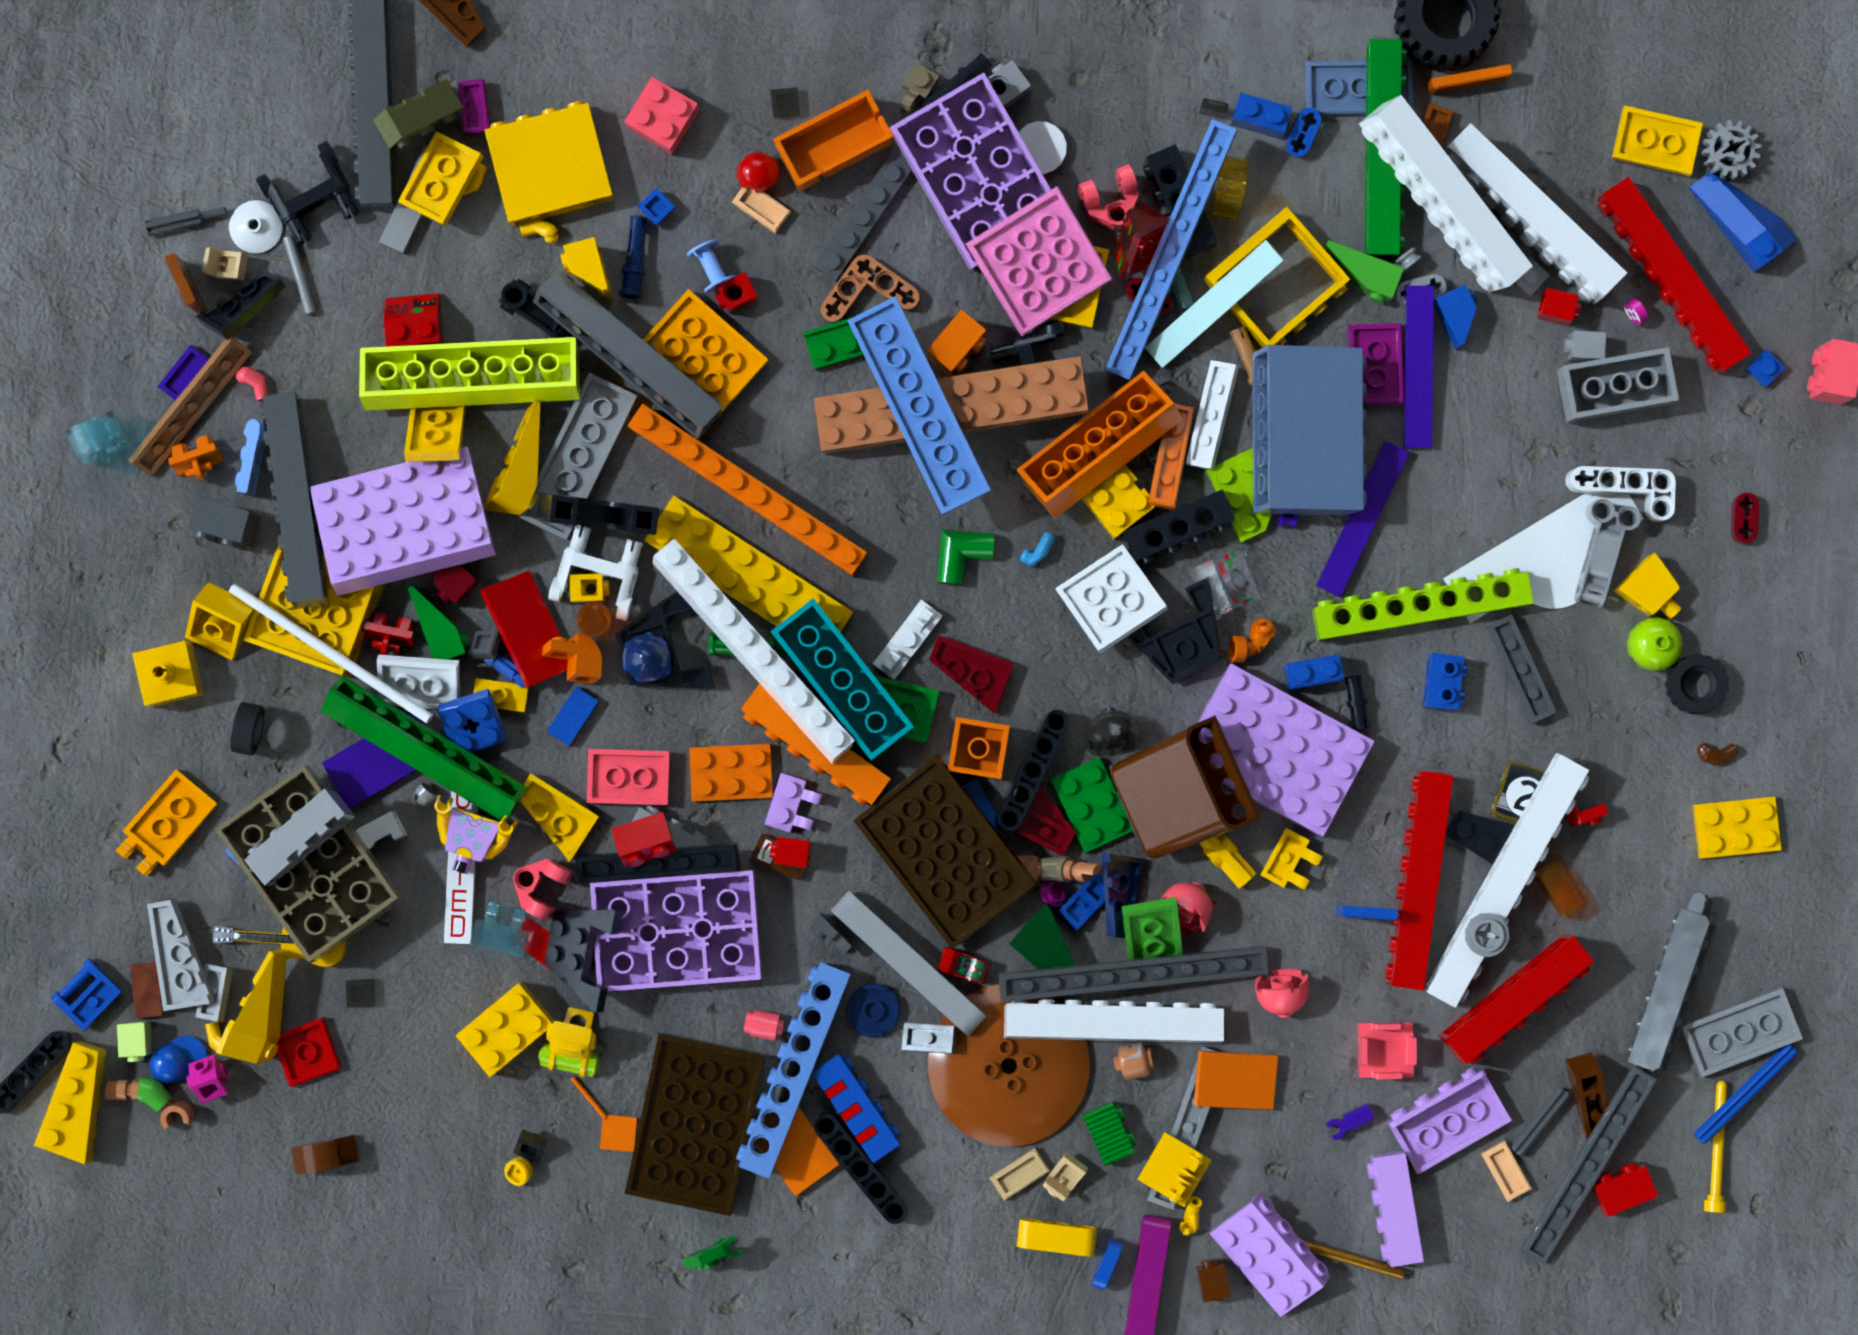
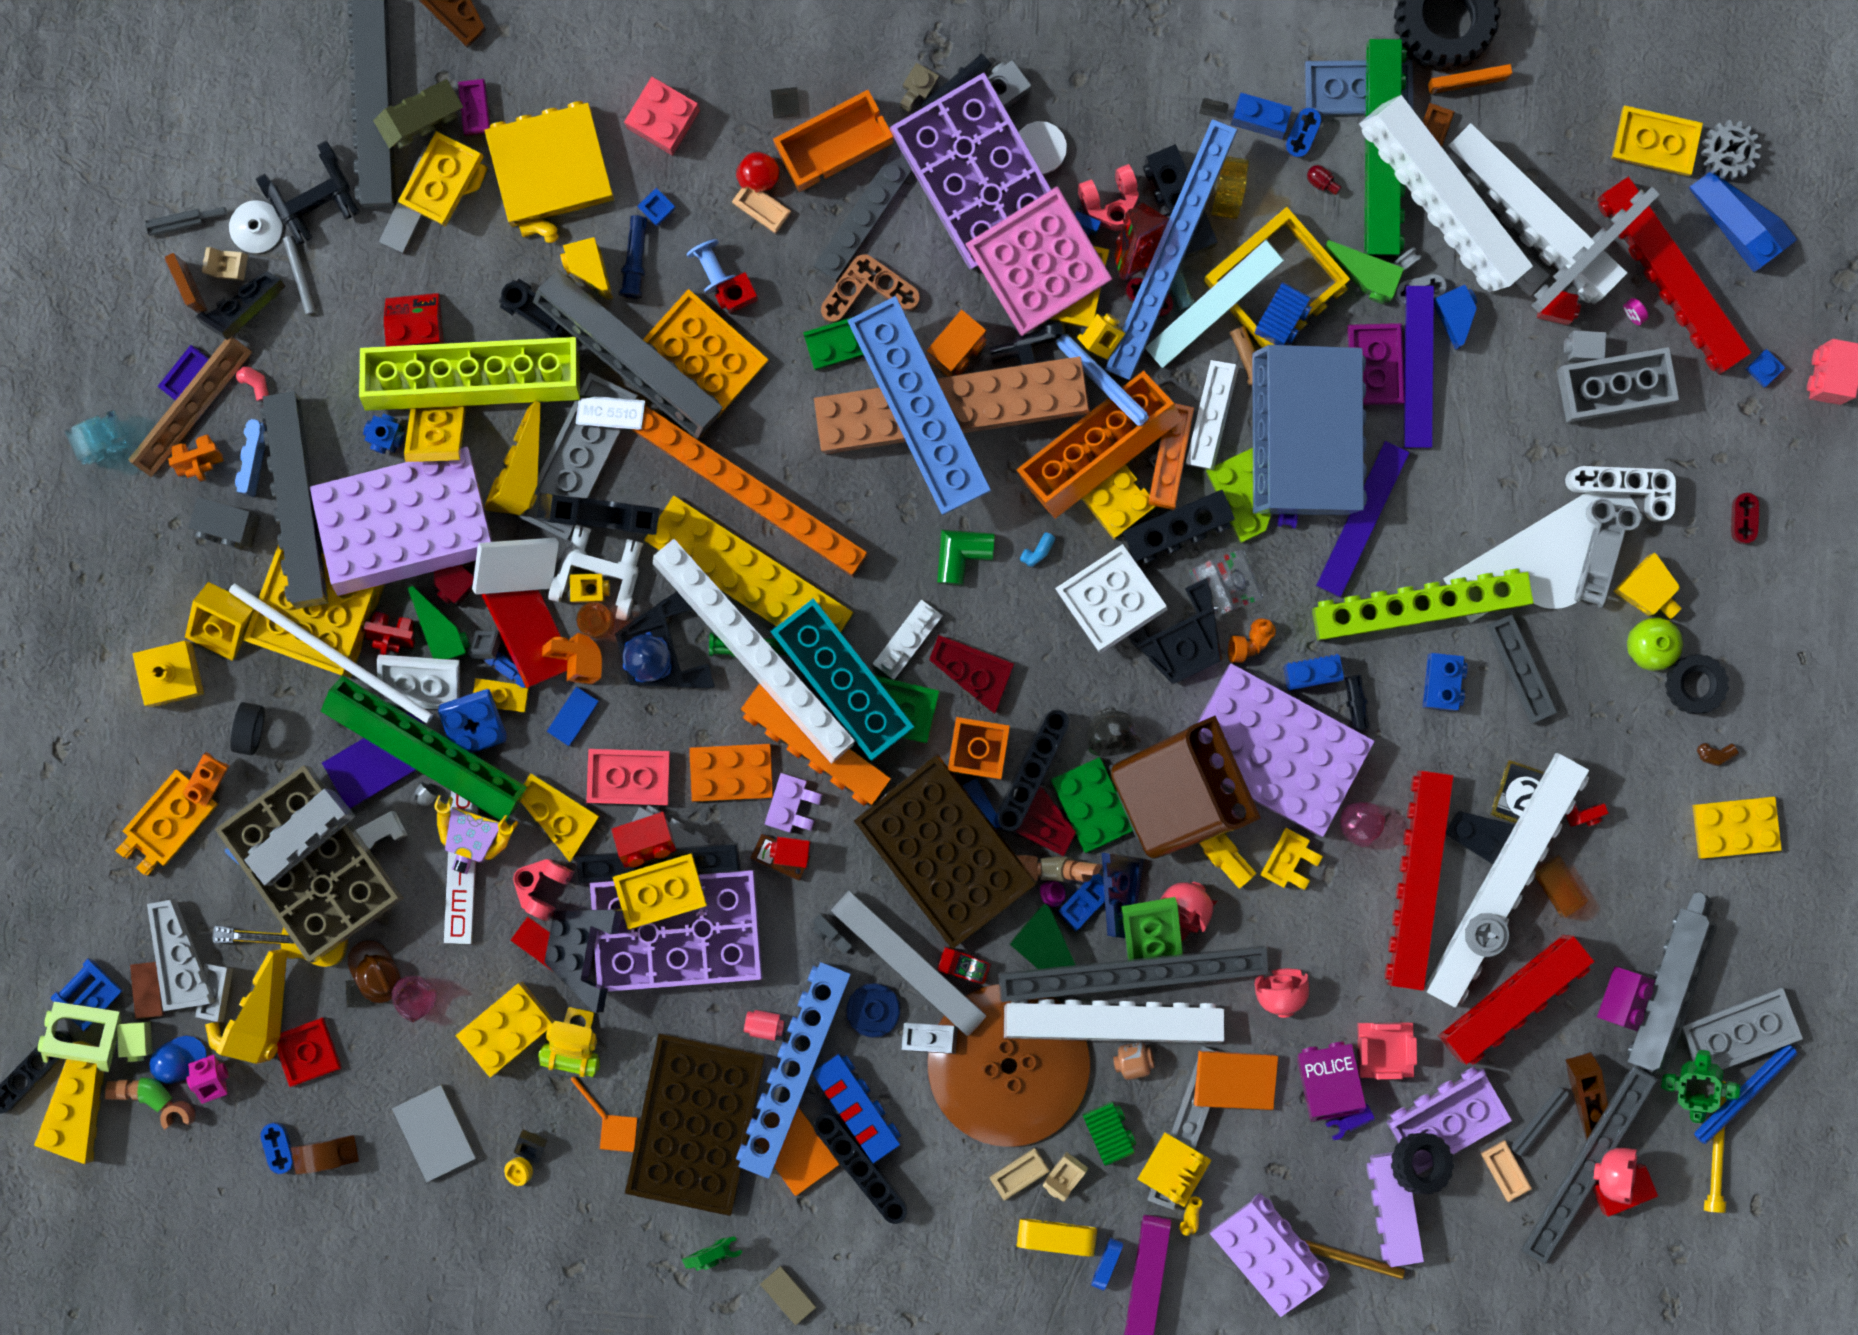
(100, 1055): none -> yellowish green panel
(205, 780): none -> orange hips
(271, 1150): none -> blue beam
(373, 970): none -> reddish brown piece
(390, 441): none -> blue brick
(413, 997): none -> clear pink hair
(434, 1133): none -> light grey tile
(500, 937): clear light blue plate -> none
(515, 565): none -> white tile
(610, 412): none -> sticker
(660, 891): none -> yellow plate
(788, 1295): none -> dark tan tile
(1088, 223): none -> blue plate
(1102, 335): none -> yellow brick
(1103, 380): none -> light blue axle
(1213, 1280): reddish brown brick -> none
(1283, 315): none -> blue brick
(1322, 179): none -> dark red cylinder
(1331, 1082): none -> magenta brick
(1362, 823): none -> clear pink hair
(1366, 912): blue tile -> none
(1441, 1168): none -> black tyre
(1586, 256): none -> light grey plate
(1617, 1174): none -> coral cylinder
(1626, 999): none -> magenta brick
(1698, 1104): none -> green piece

